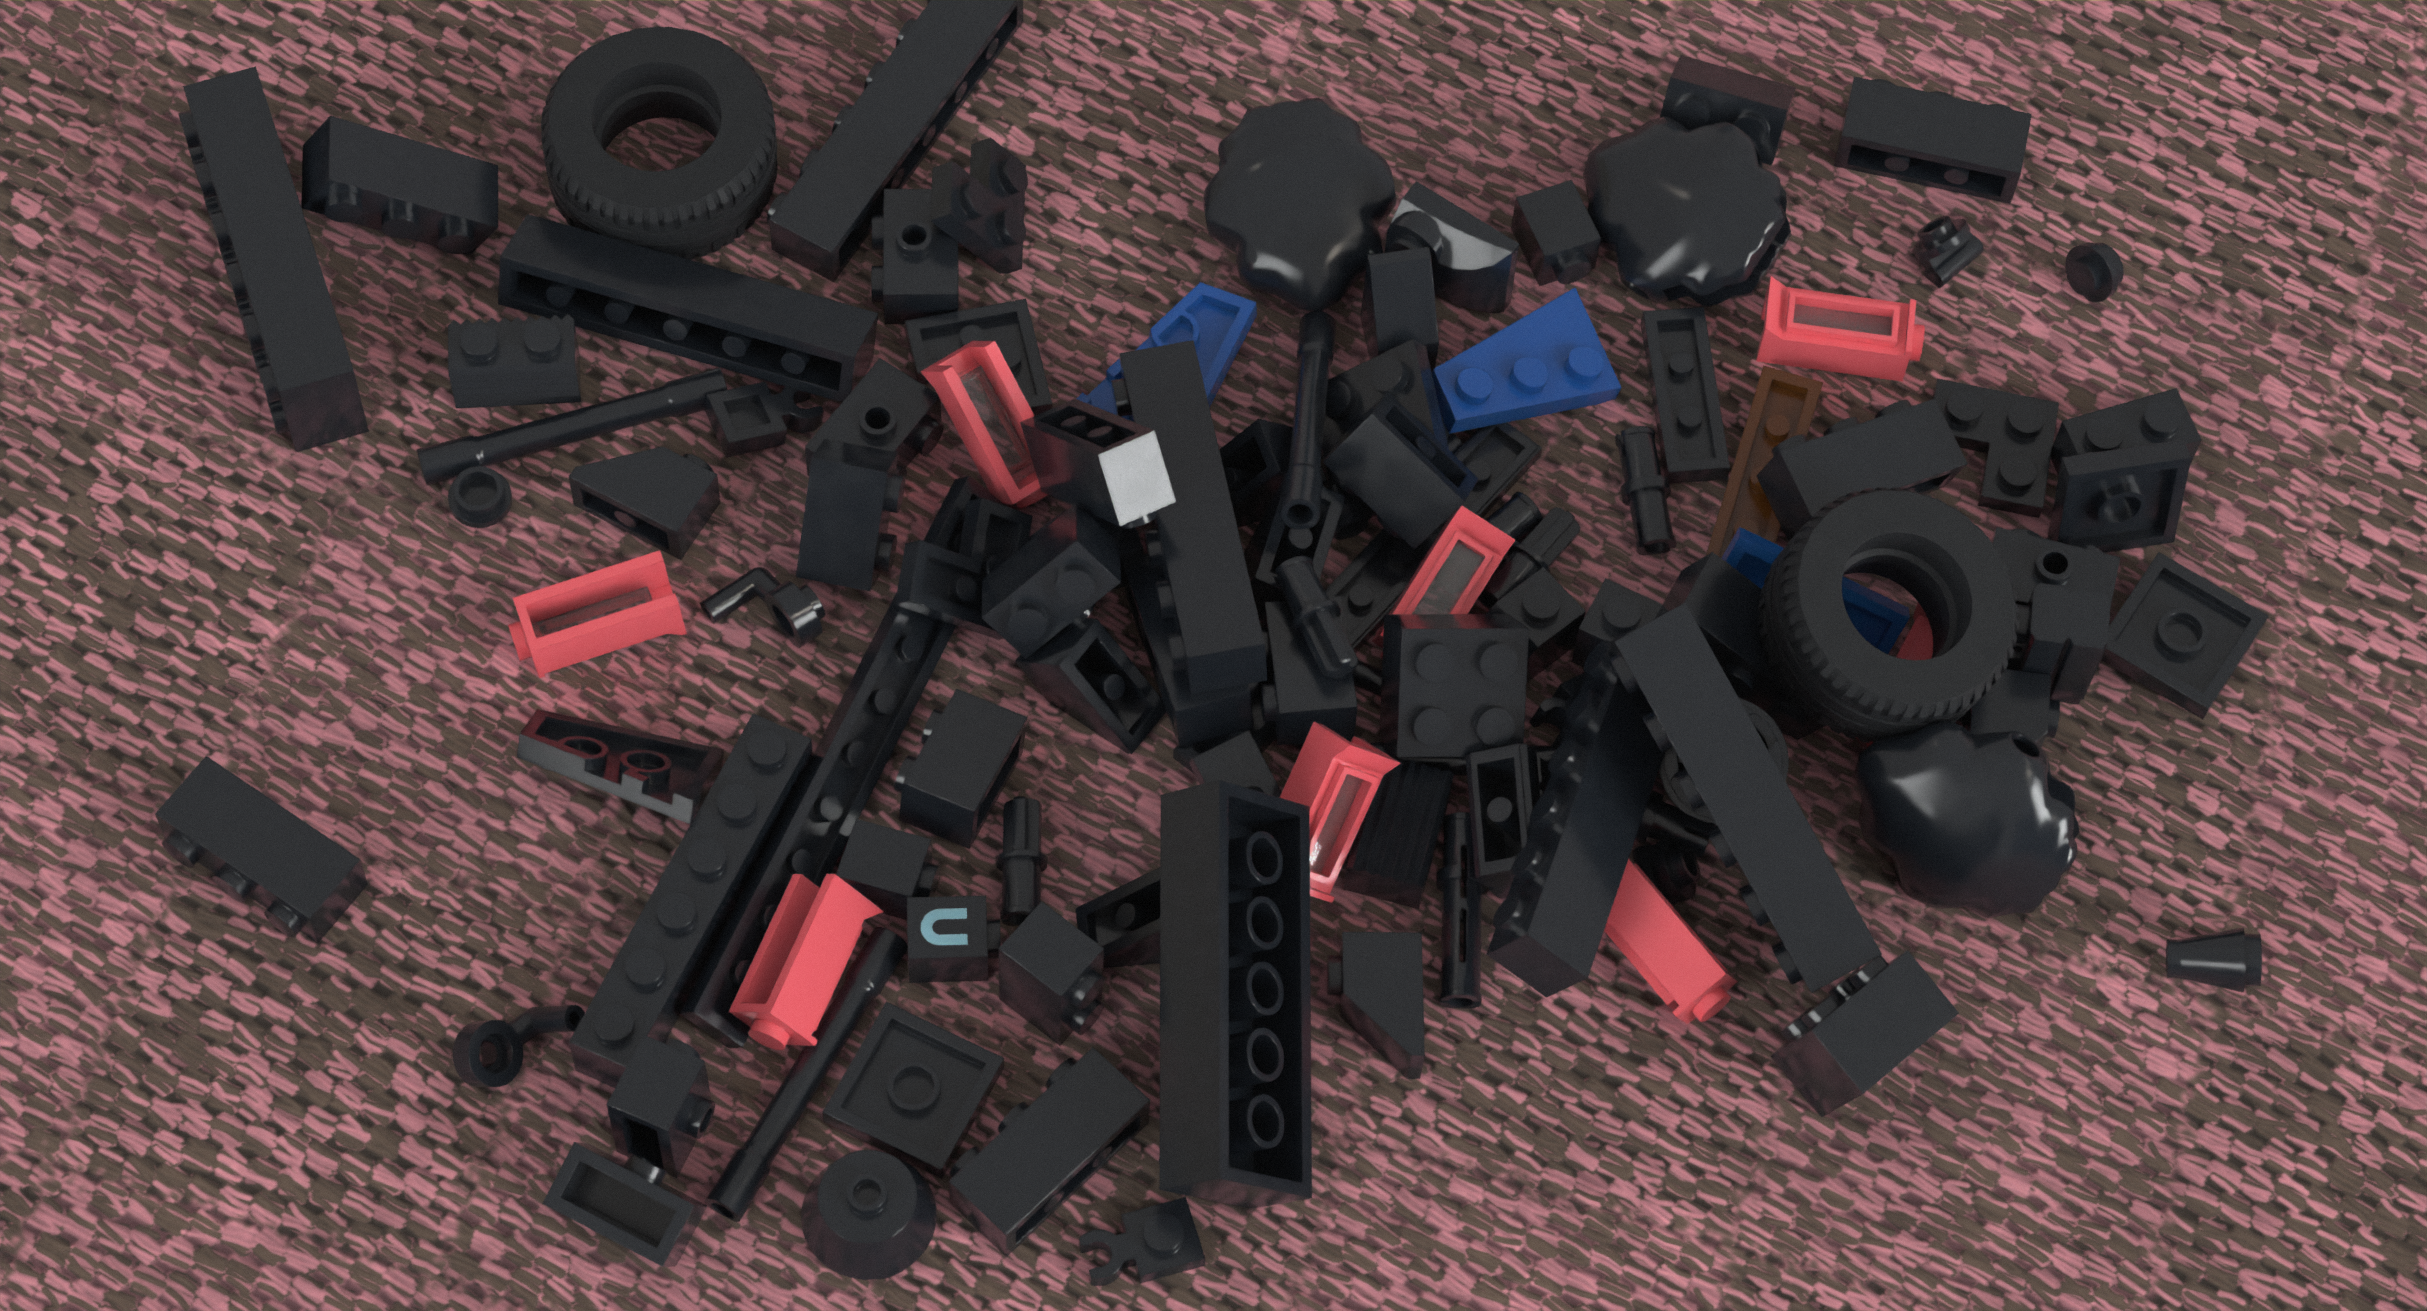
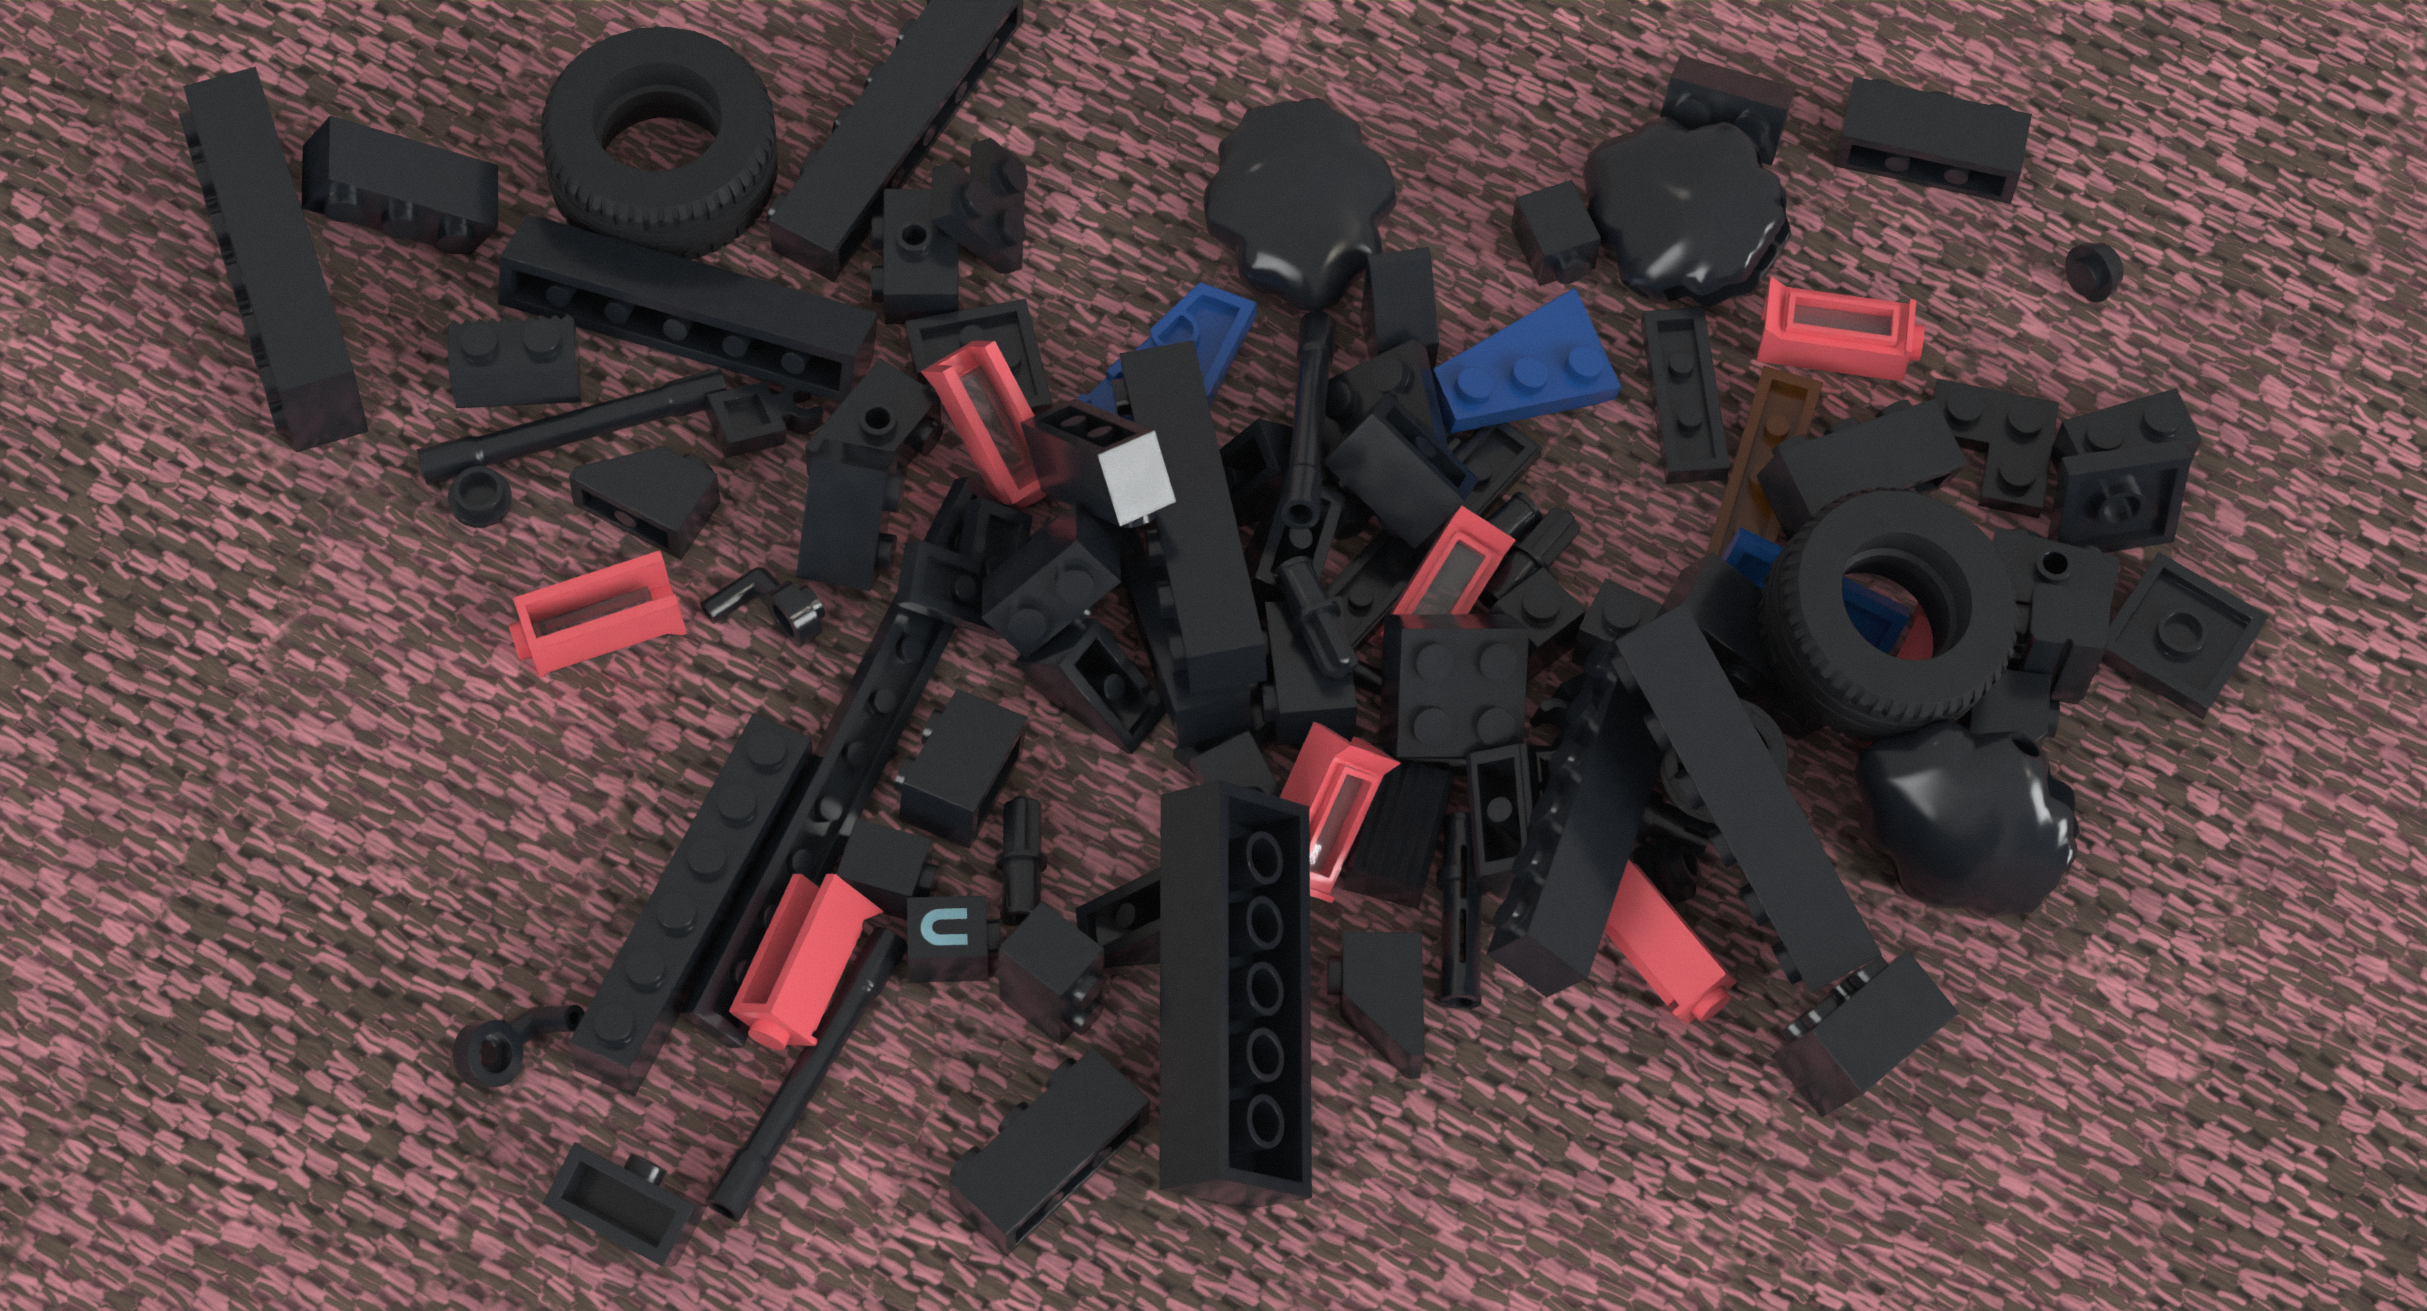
(260, 851): black brick -> none
(626, 762): black wing -> none
(661, 1103): black brick -> none
(868, 1215): black cone -> none
(913, 1090): black plate -> none
(1154, 1240): black plate -> none
(1468, 257): black slope -> none
(1645, 490): black pin -> none
(1946, 248): black plate -> none
(2217, 959): black cone -> none

